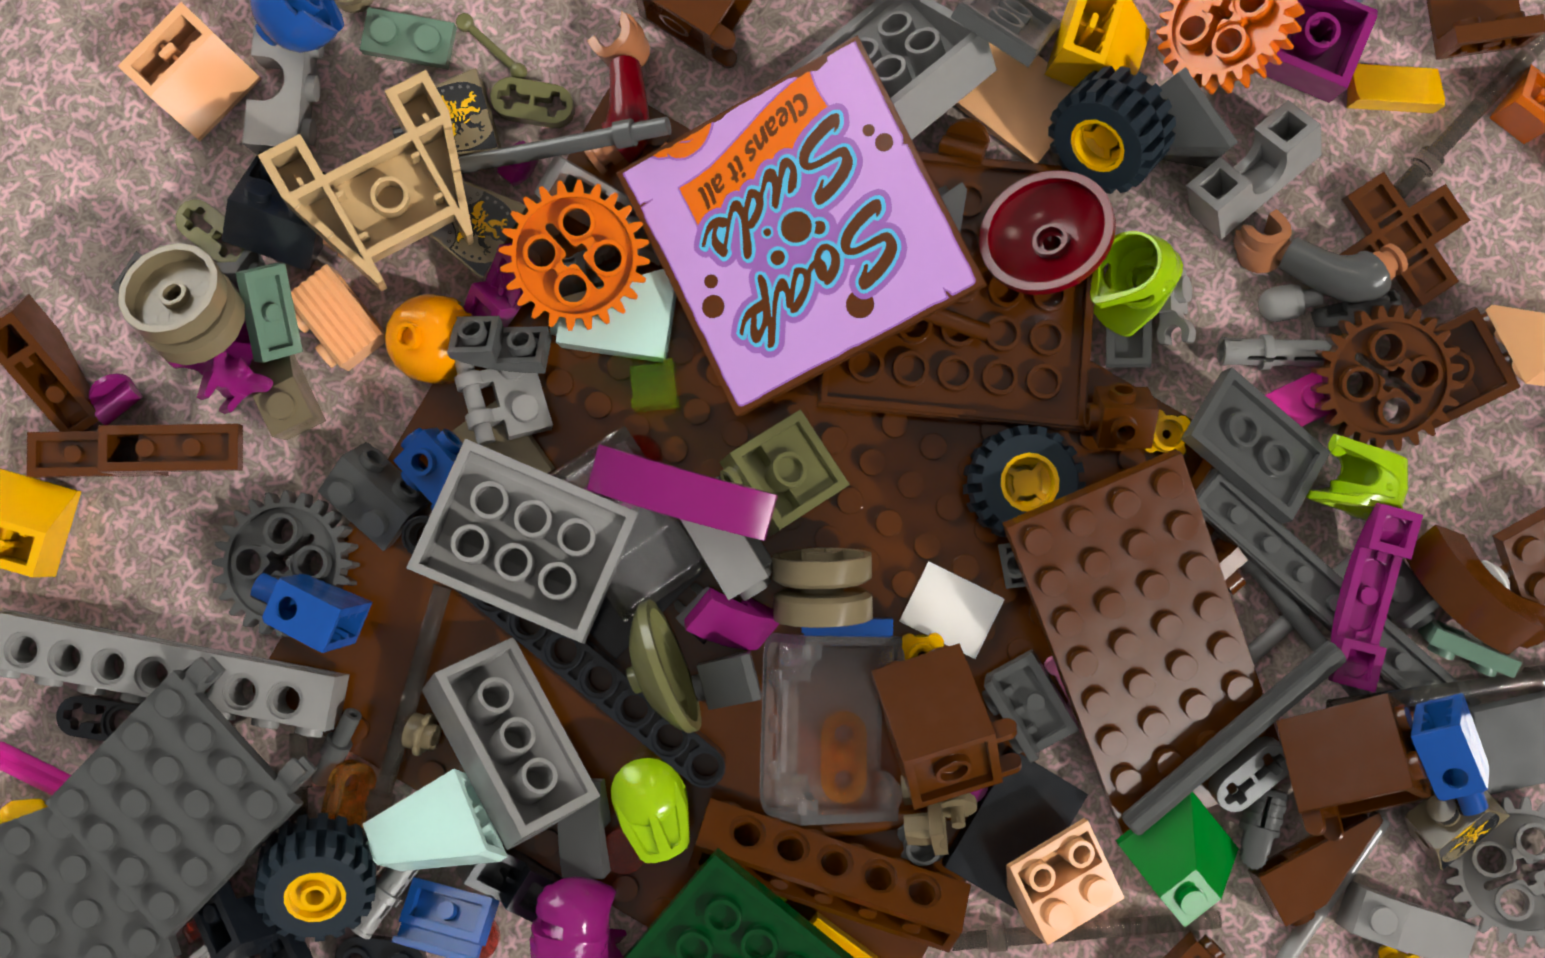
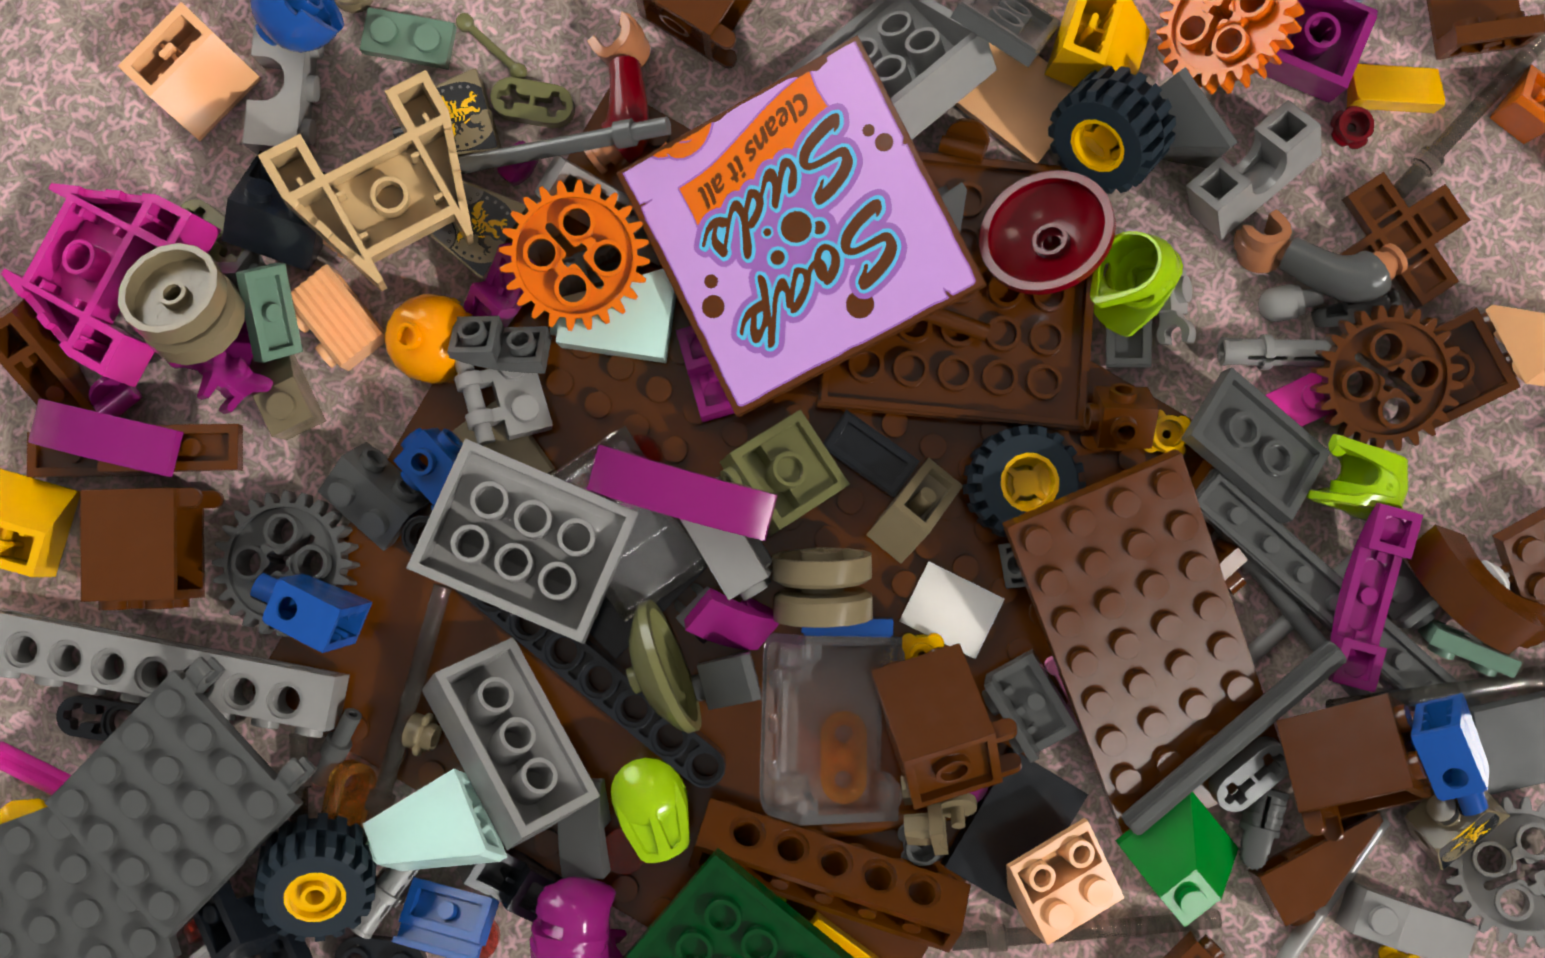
(83, 262): none -> dark pink wedge
(105, 437): none -> magenta slope
(143, 546): none -> reddish brown container
(654, 386): clear neon green panel -> none
(706, 387): none -> magenta slope
(870, 454): none -> black tile
(914, 511): none -> dark tan slope
(1363, 124): none -> dark red plate

